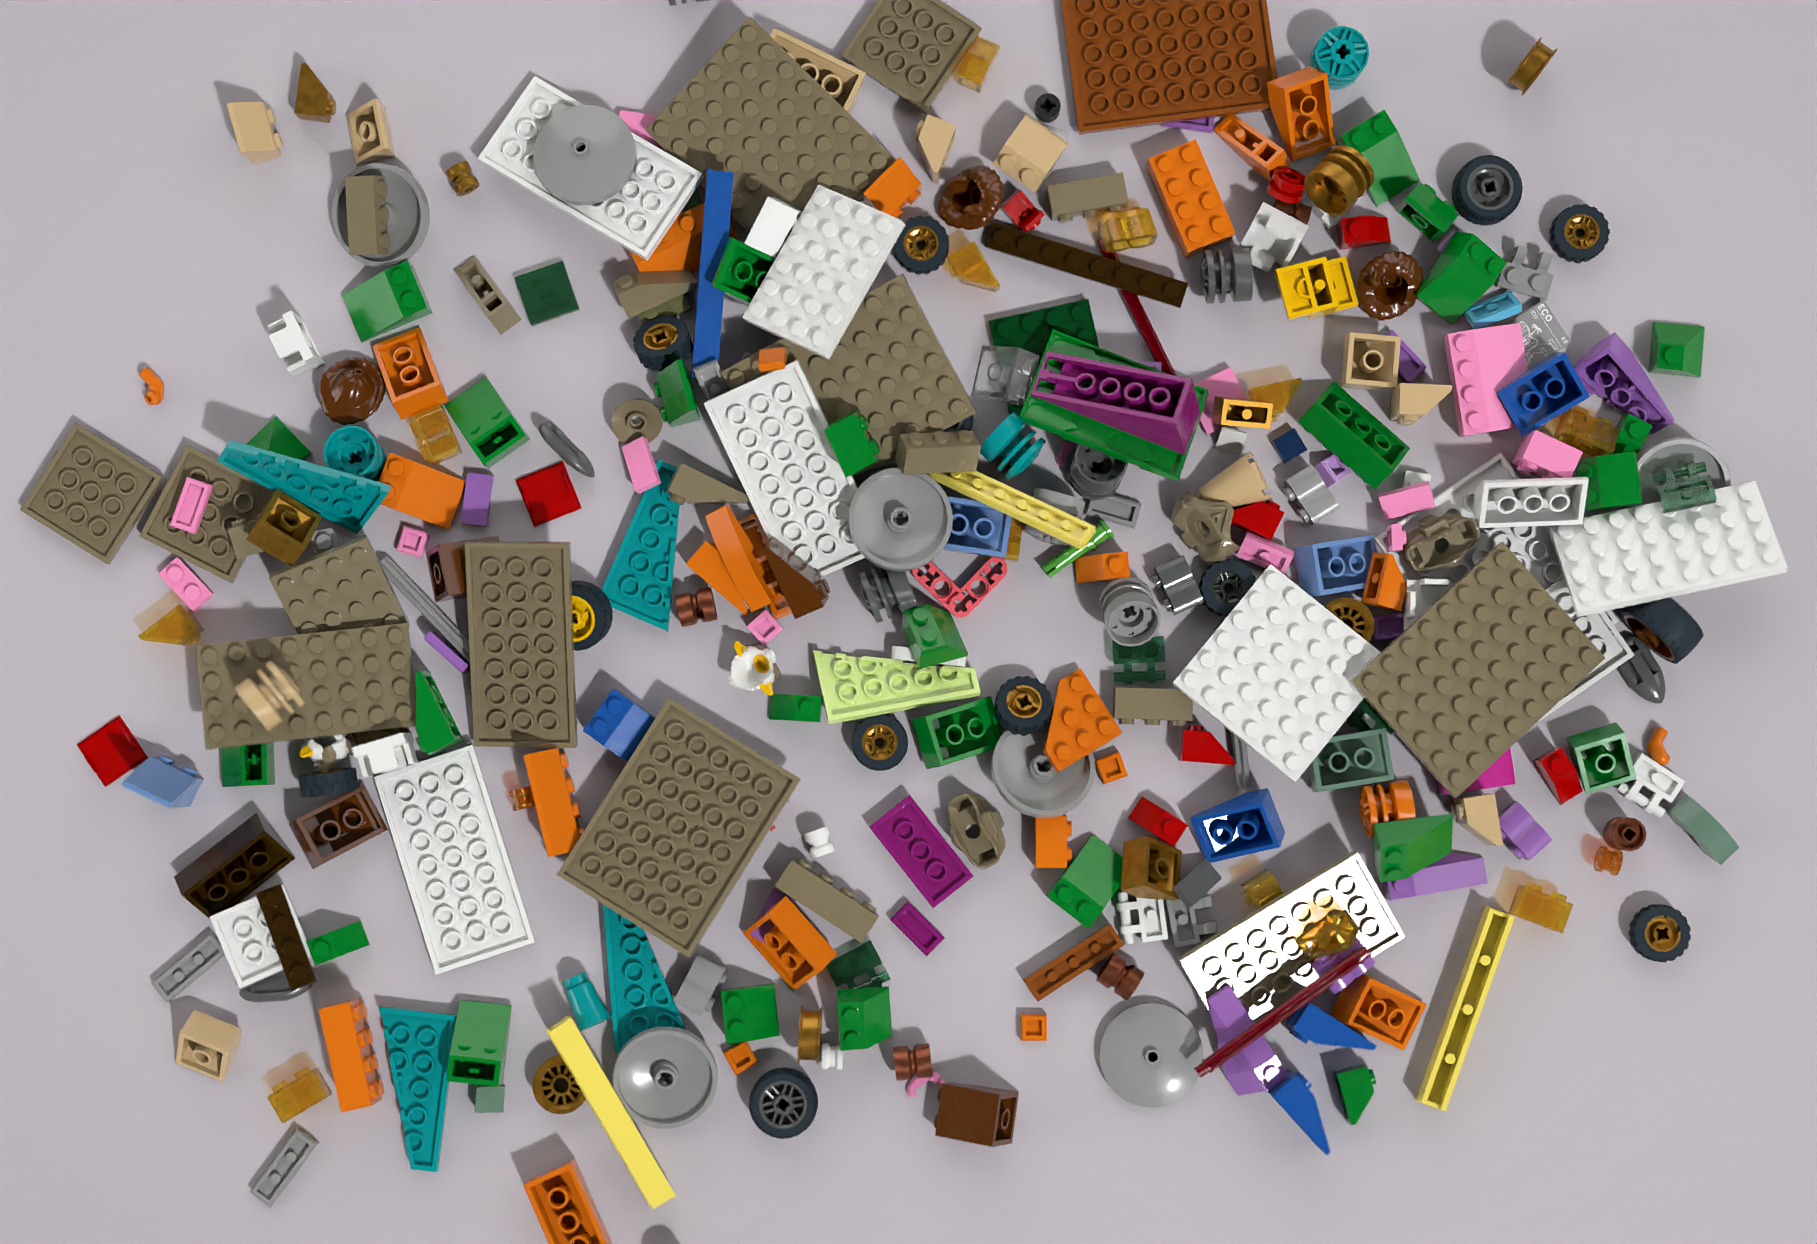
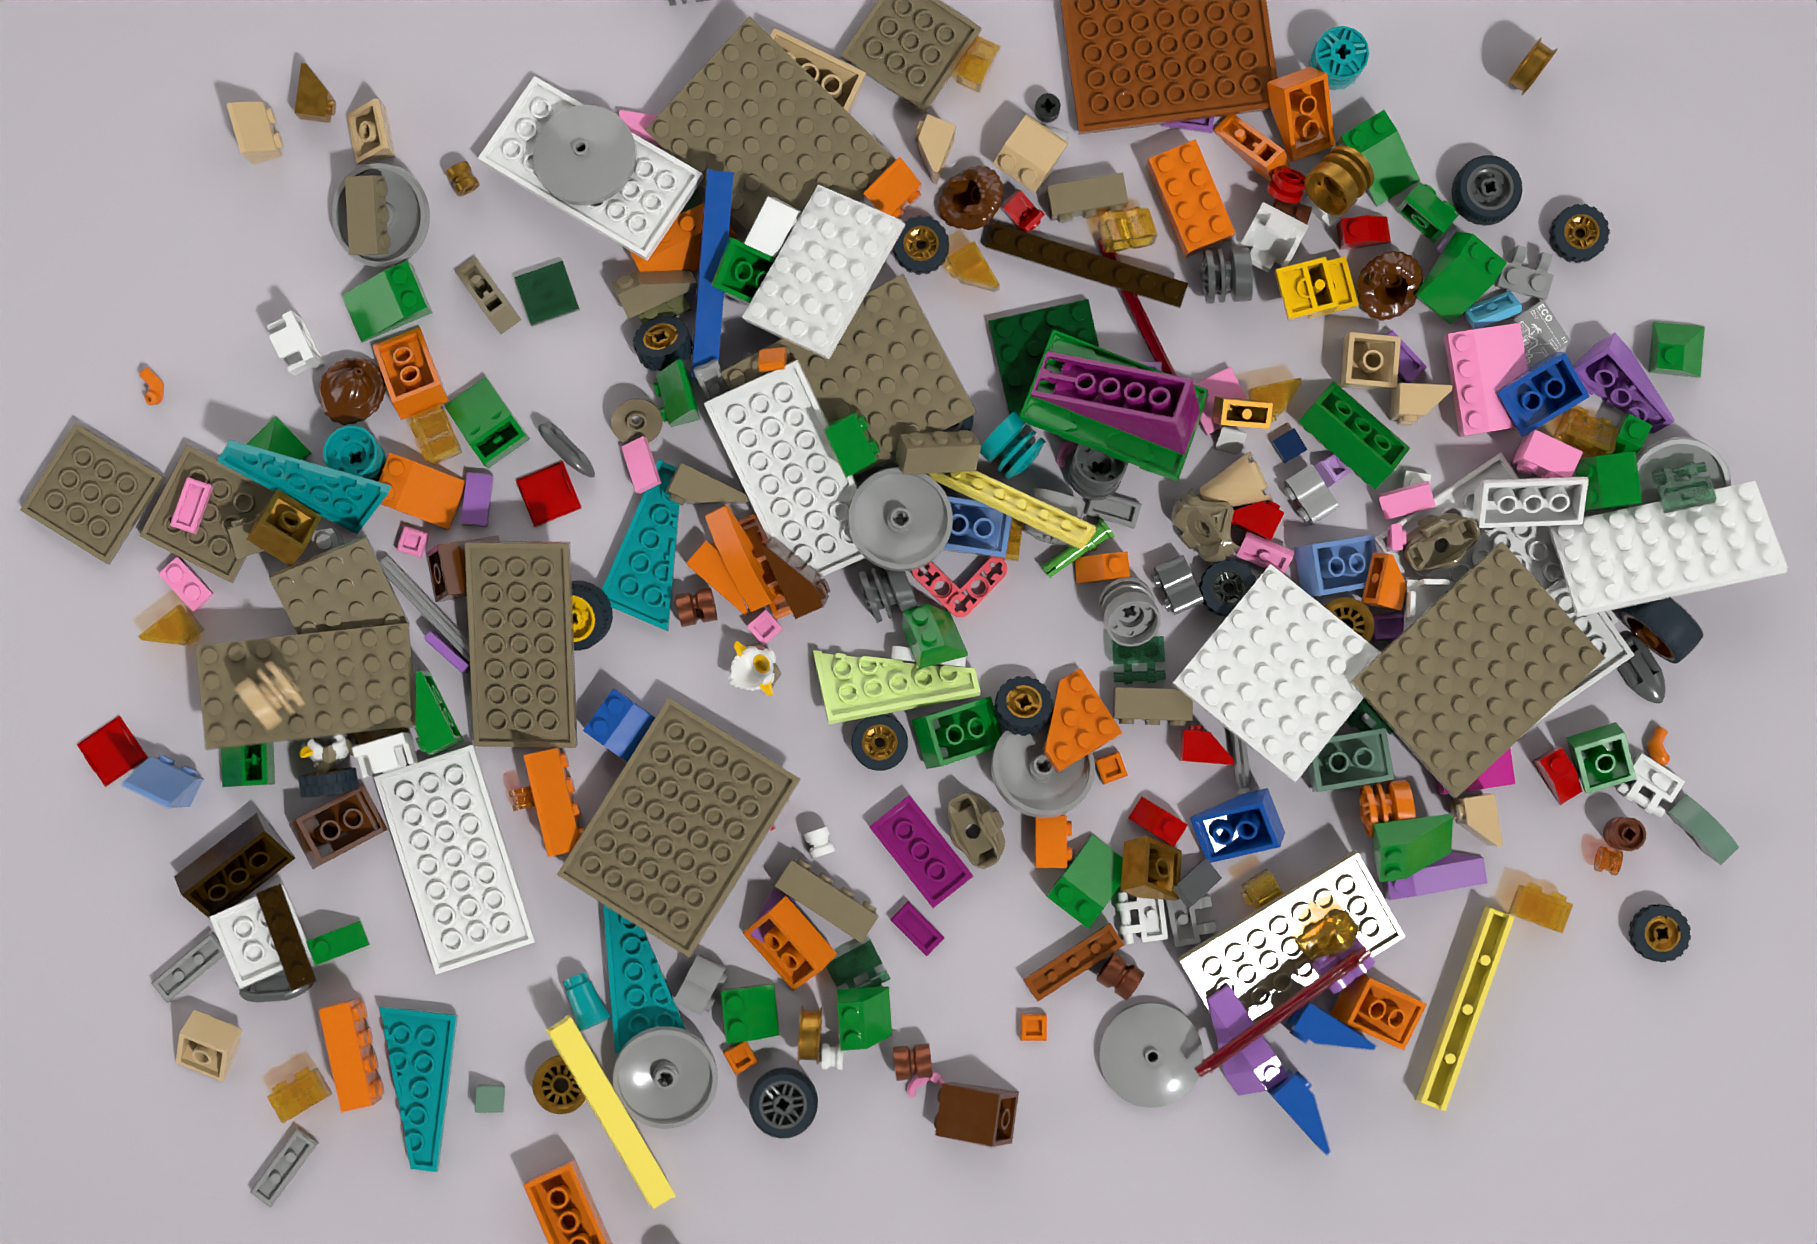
(479, 1043): green slope -> none
(795, 708): green slope -> none
(1005, 374): clear slope -> none
(1355, 1090): green slope -> none
(1522, 831): medium lavender brick -> none

